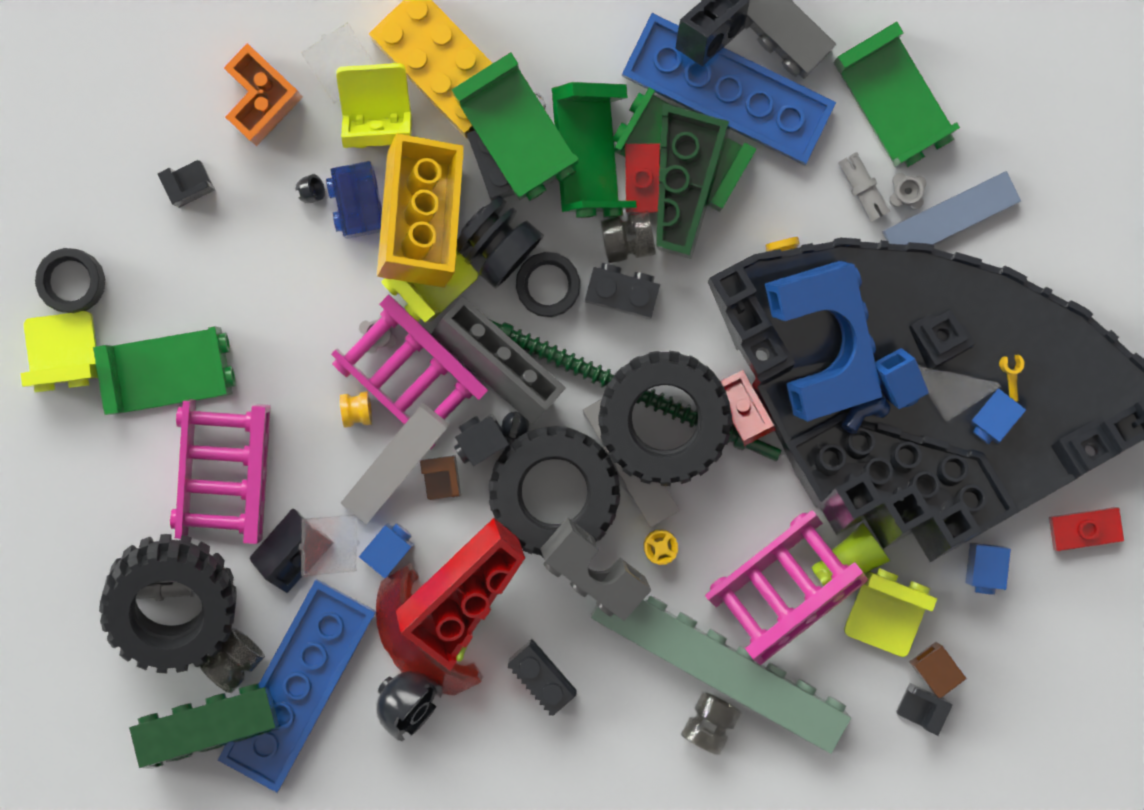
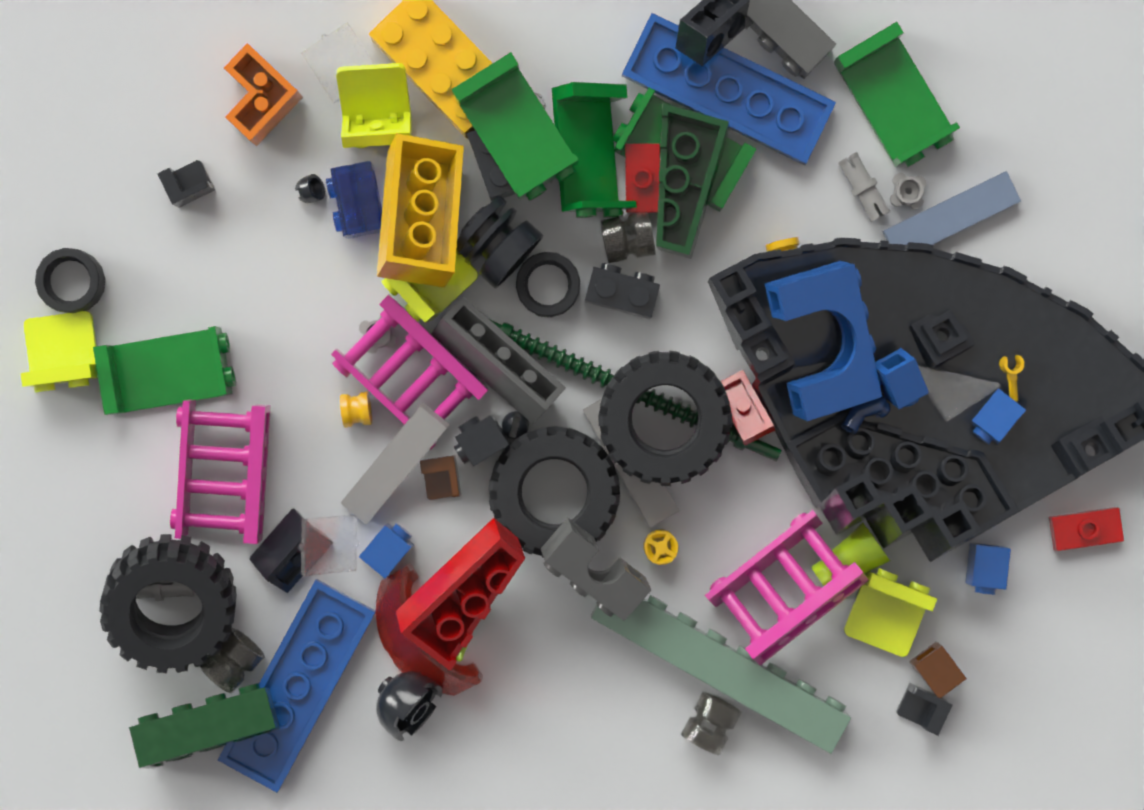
(542, 677): black brick -> none

